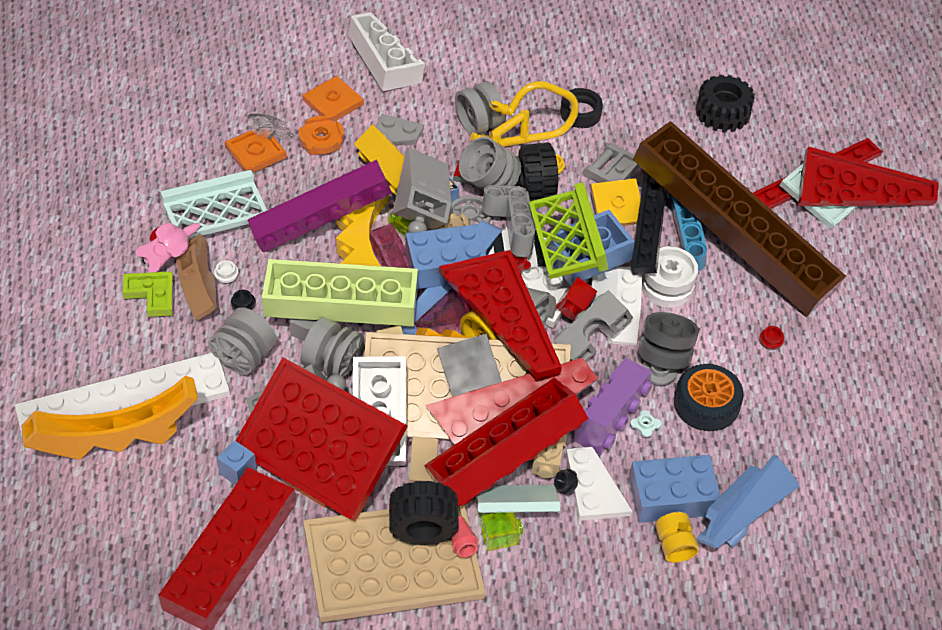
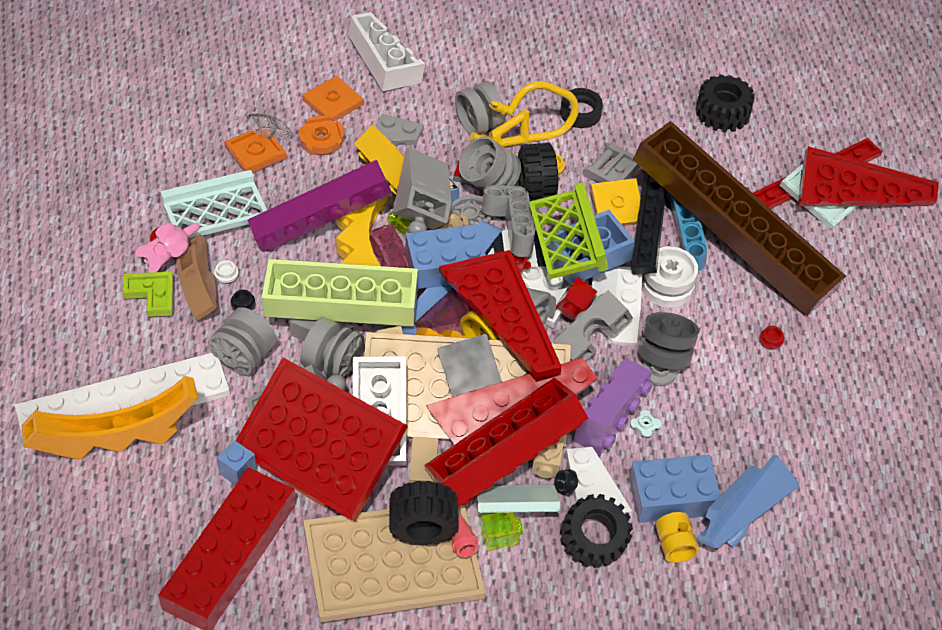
(611, 516): none -> black tyre
(708, 397): black wheel -> none

